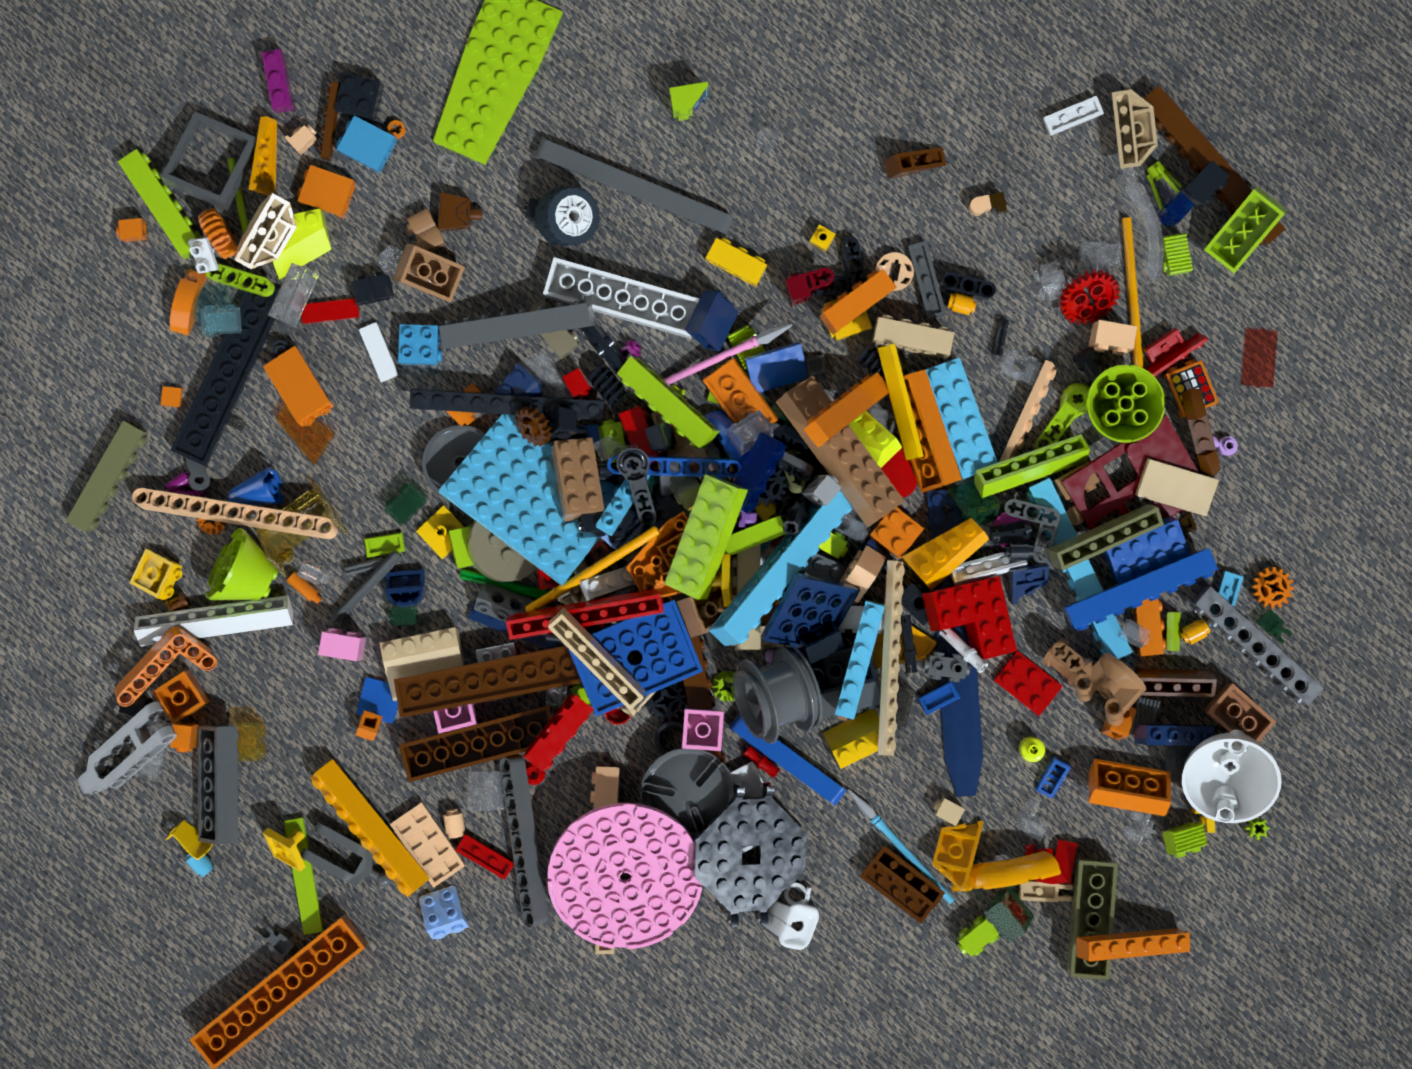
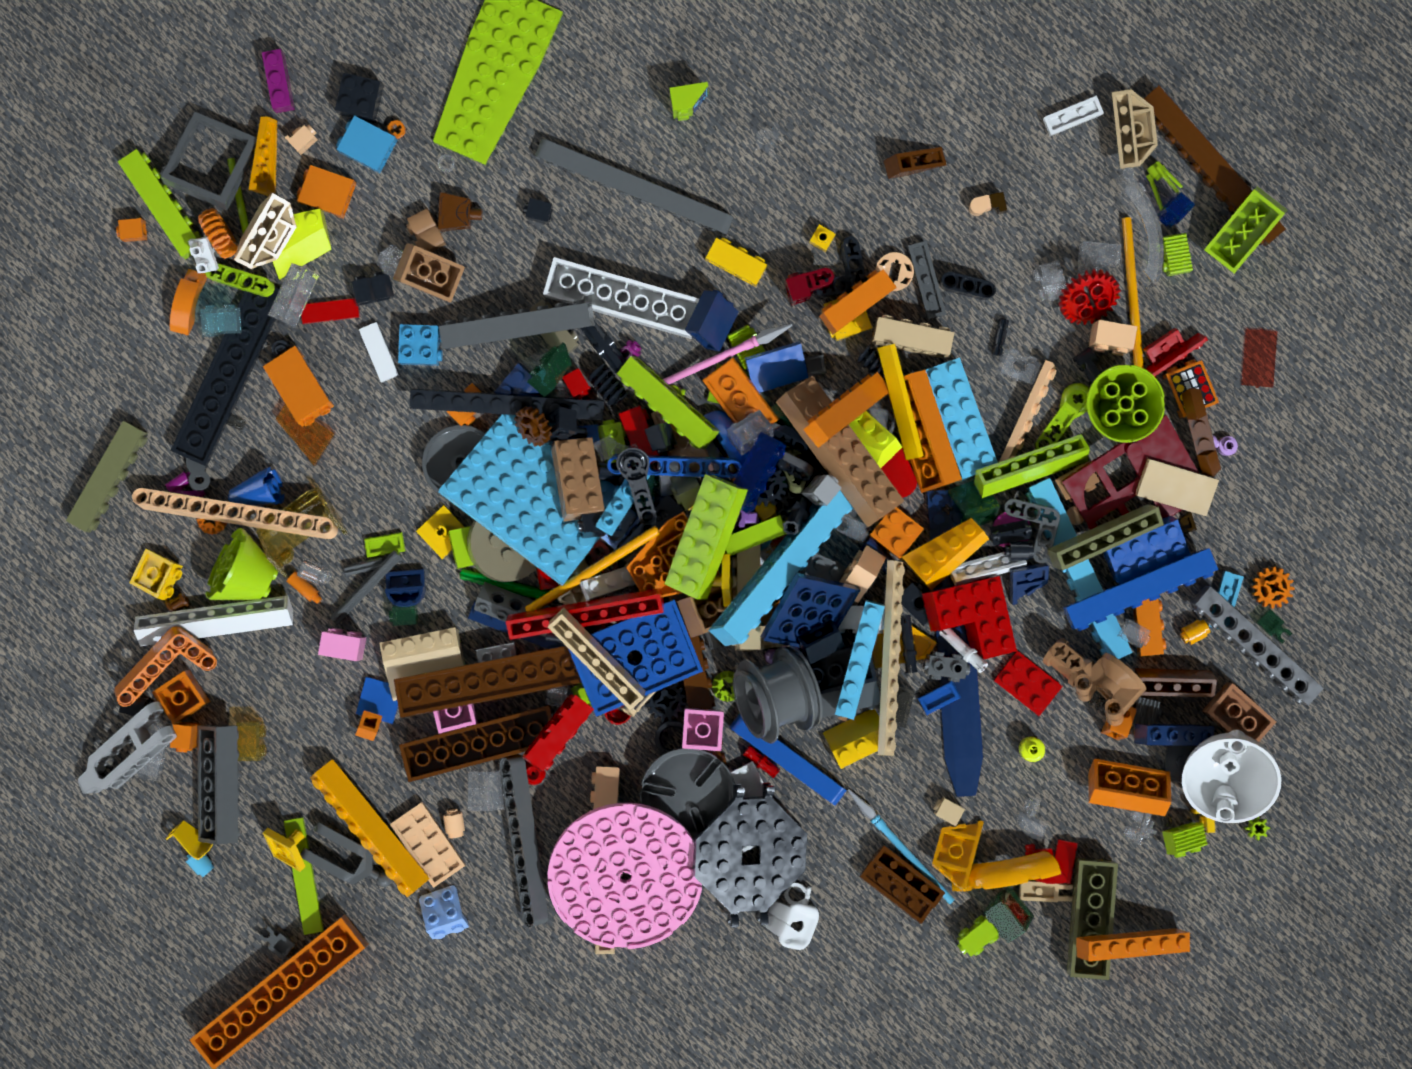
(171, 396): orange tile -> none
(329, 129): reddish brown plate -> none
(406, 503): clear green brick -> none
(485, 856): red plate -> none
(550, 370): none -> clear green slope
(567, 216): black wheel -> none
(835, 545): neon yellow brick -> none
(961, 303): light orange brick -> none
(1047, 773): blue slope -> none
(1173, 631): lime tile -> none
(1205, 184): black brick -> none

